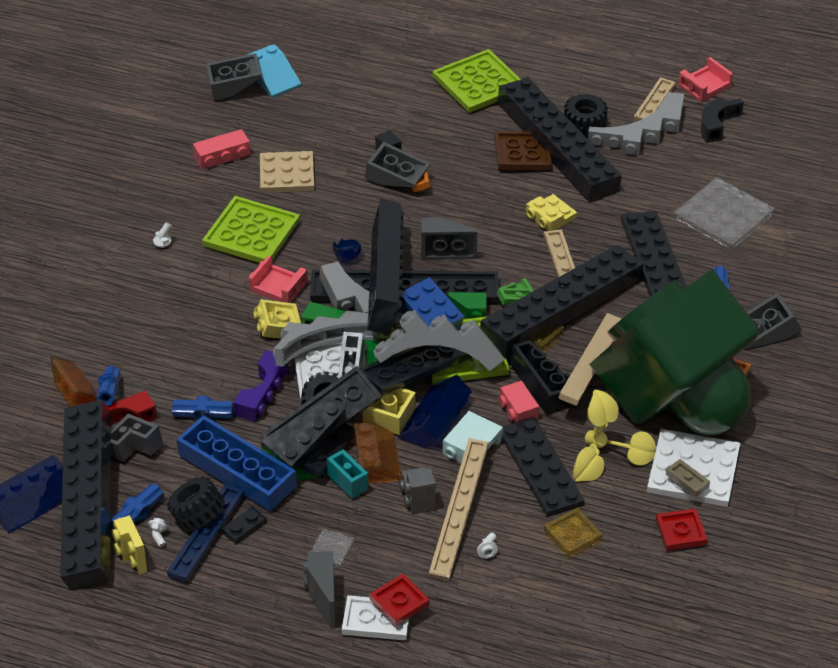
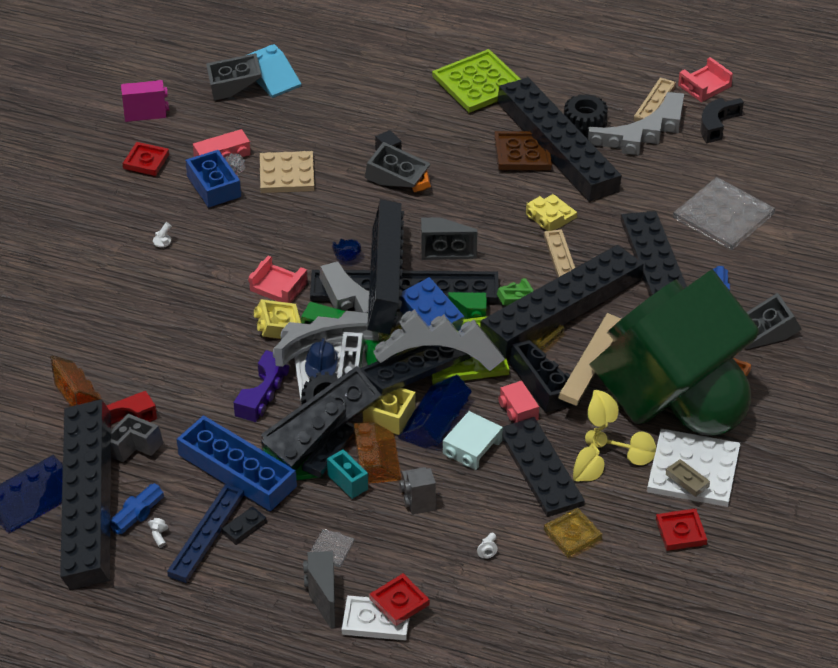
(109, 385): blue piece -> none
(129, 543): light yellow plate -> none
(144, 100): none -> dark pink brick
(146, 158): none -> red plate
(195, 503): black tyre -> none
(202, 406): blue piece -> none
(213, 178): none -> blue brick
(236, 163): none -> clear gear
(251, 229): lime plate -> none
(321, 359): none -> dark blue piece
(458, 510): tan tile -> none

